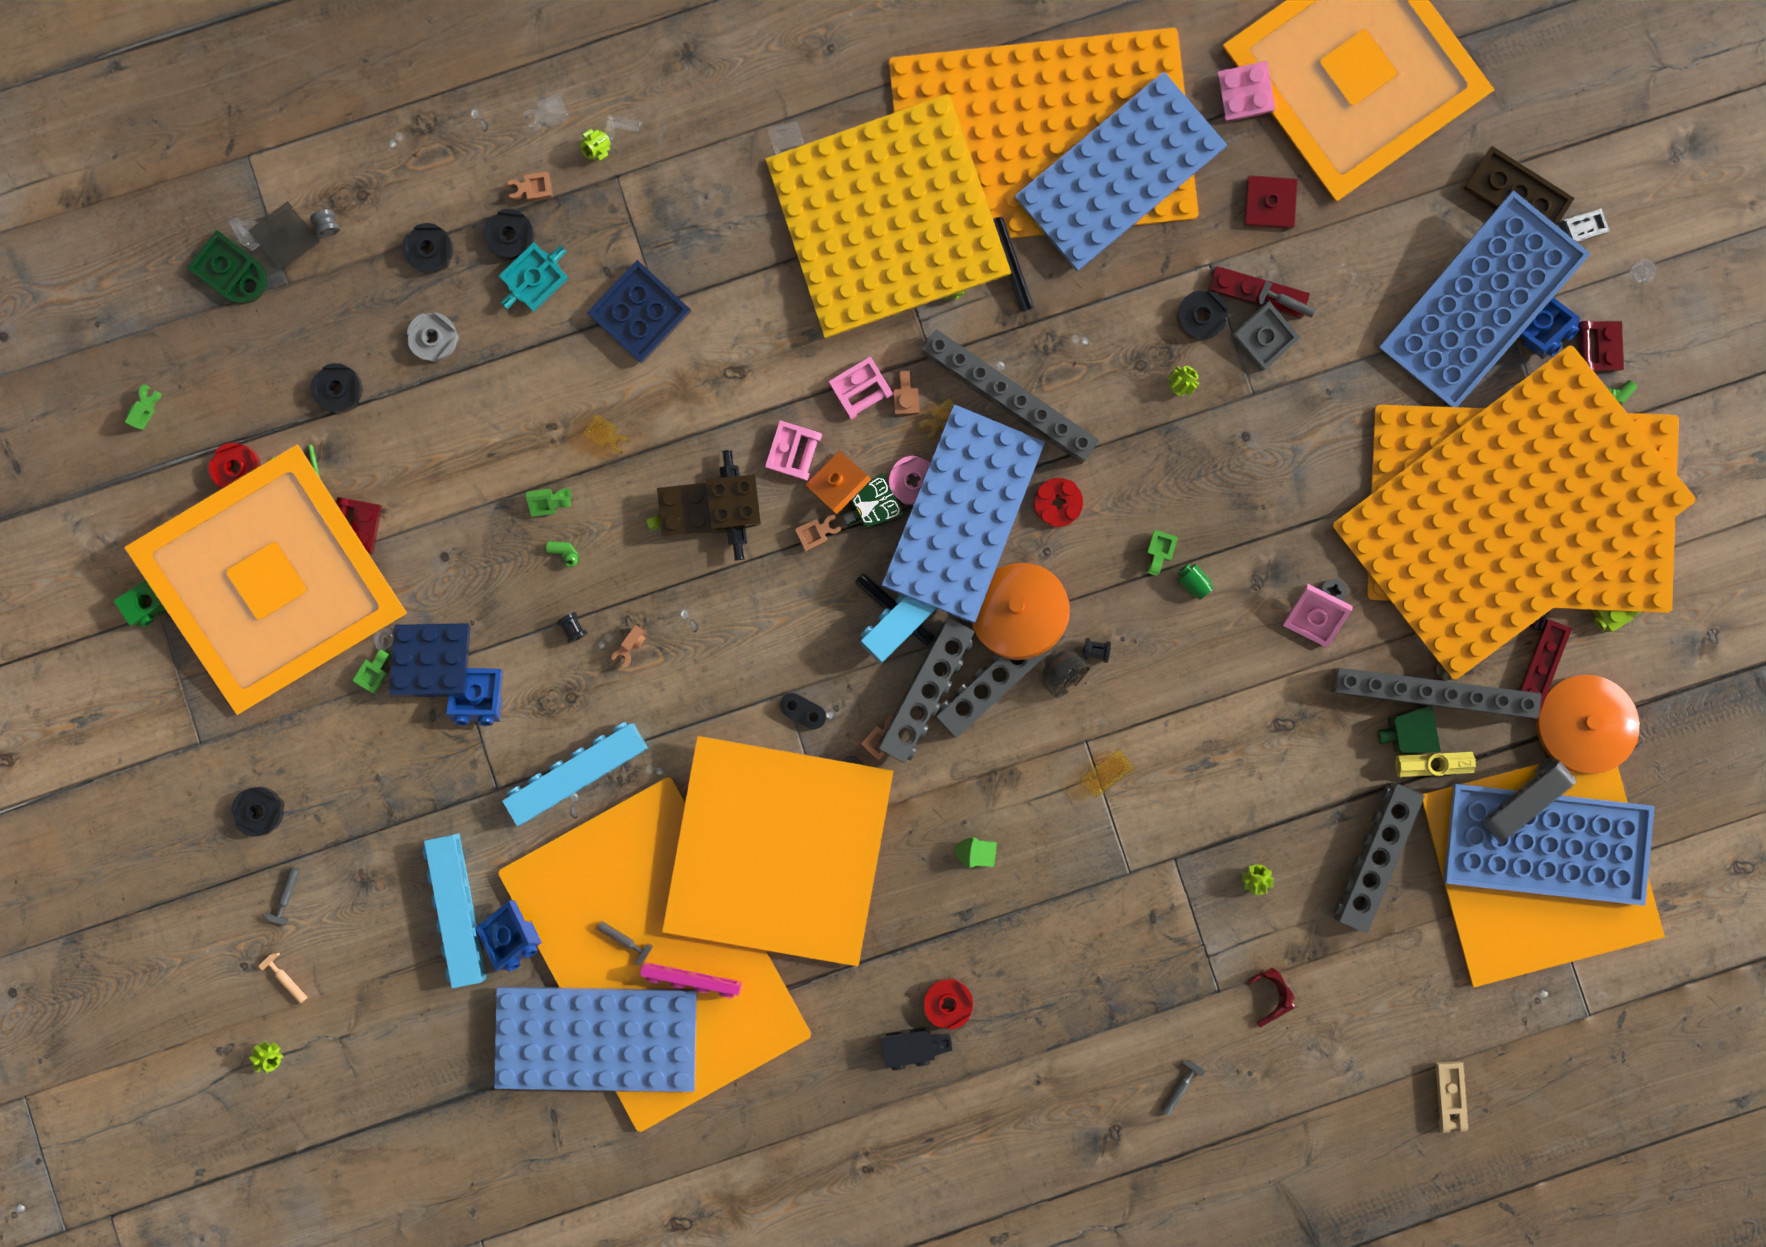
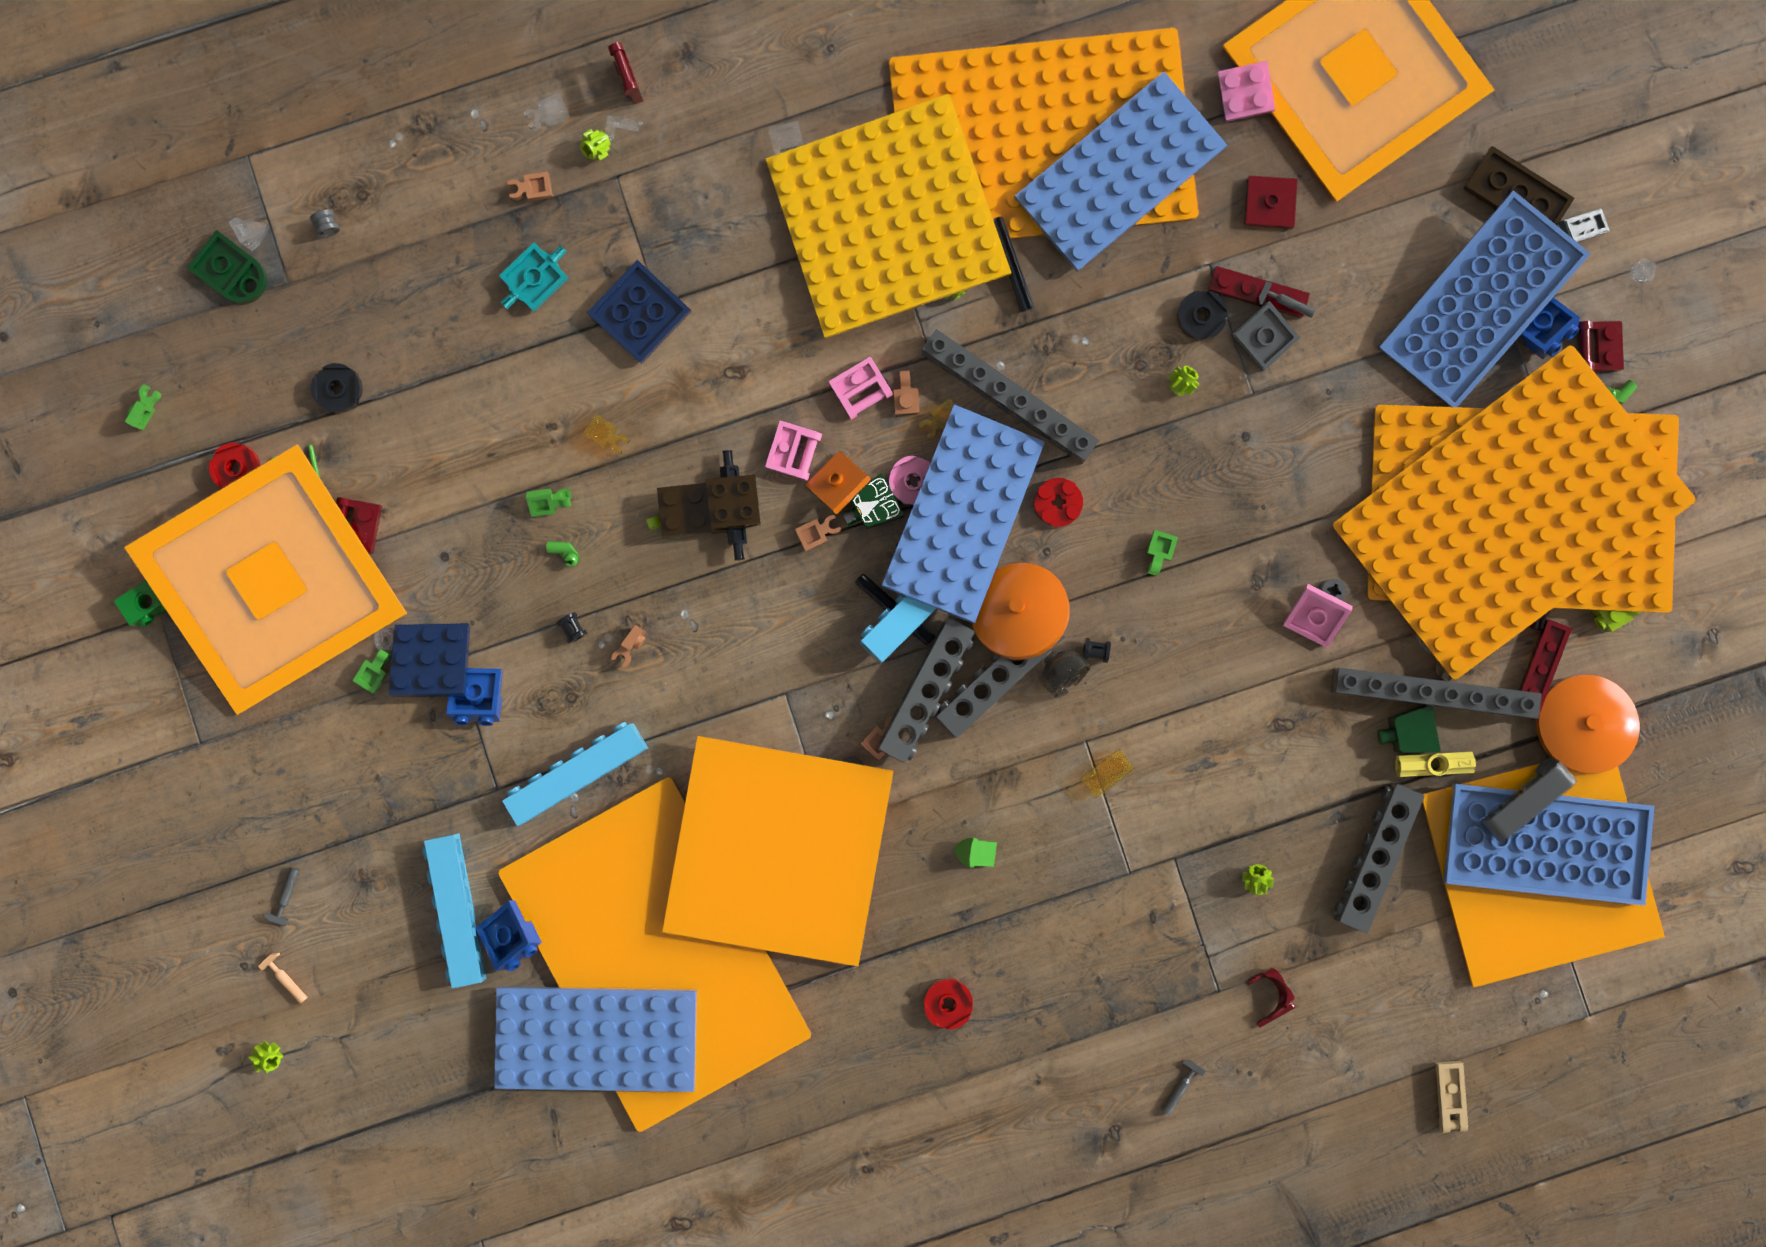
(244, 816): black plate -> none
(284, 236): clear smoke plate -> none
(419, 237): black plate -> none
(432, 323): light grey plate -> none
(501, 223): black plate -> none
(624, 941): dark grey piece -> none
(625, 71): none -> dark red plate
(701, 982): dark pink plate -> none
(802, 711): black plate -> none
(912, 1047): black hinge -> none
(1195, 581): green brick -> none

